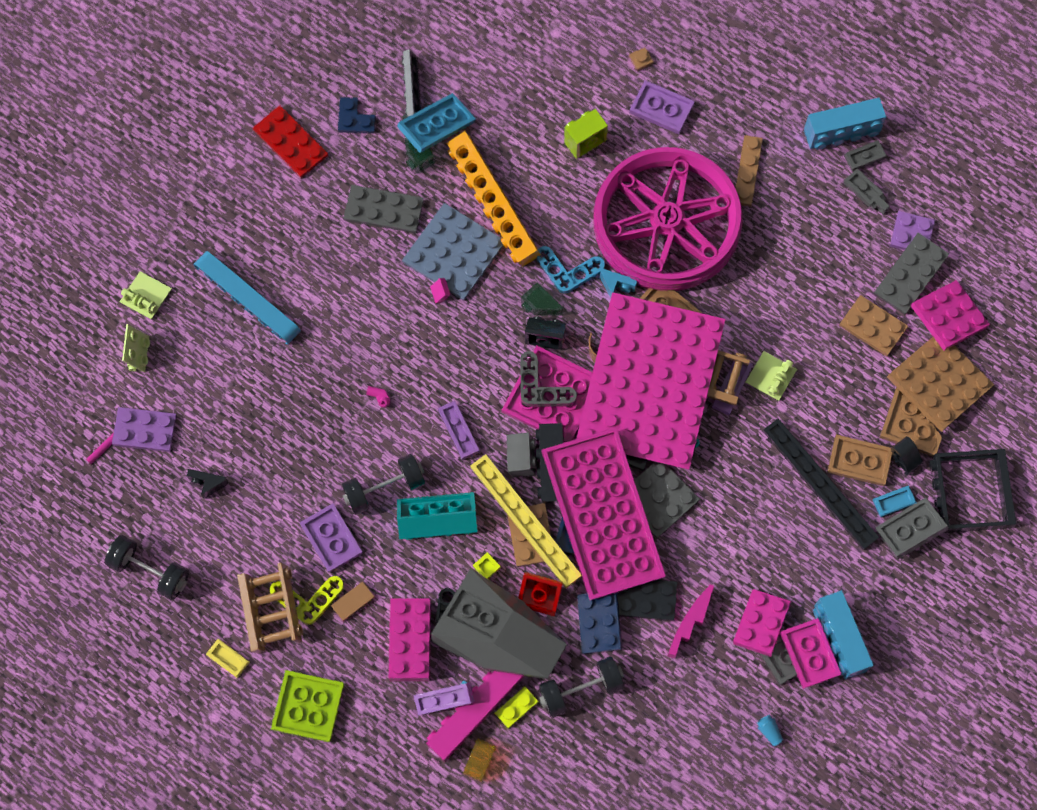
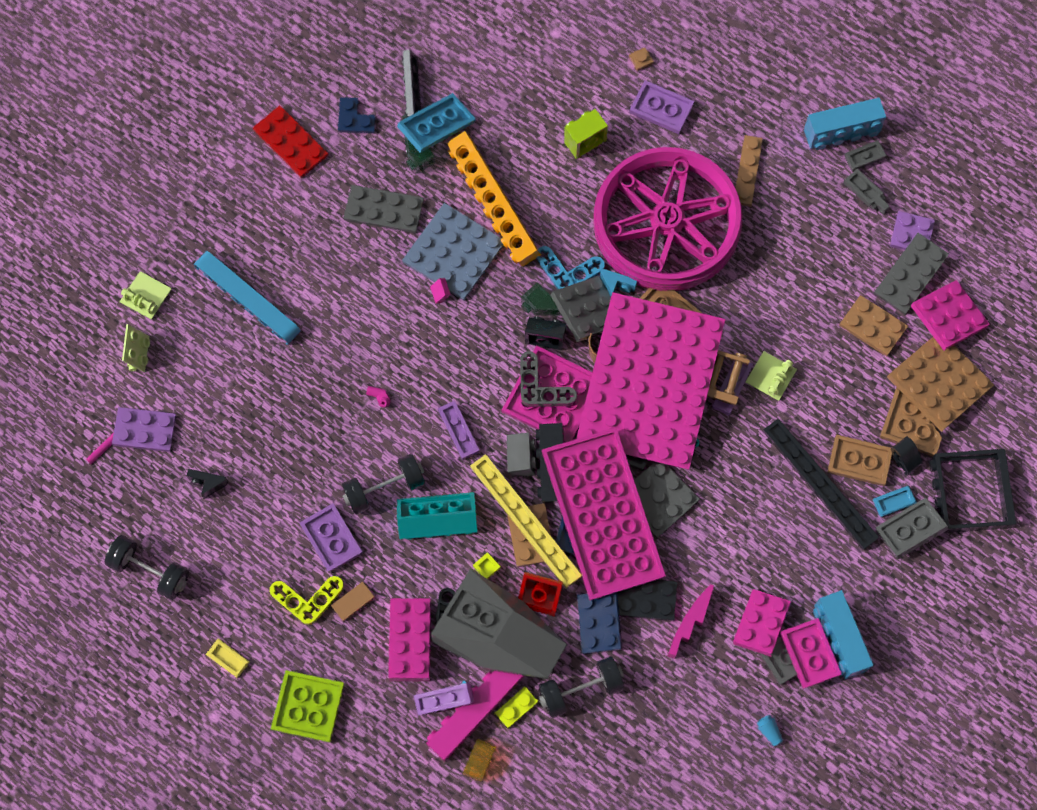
(251, 603): medium nougat fence -> none
(583, 307): none -> dark grey plate

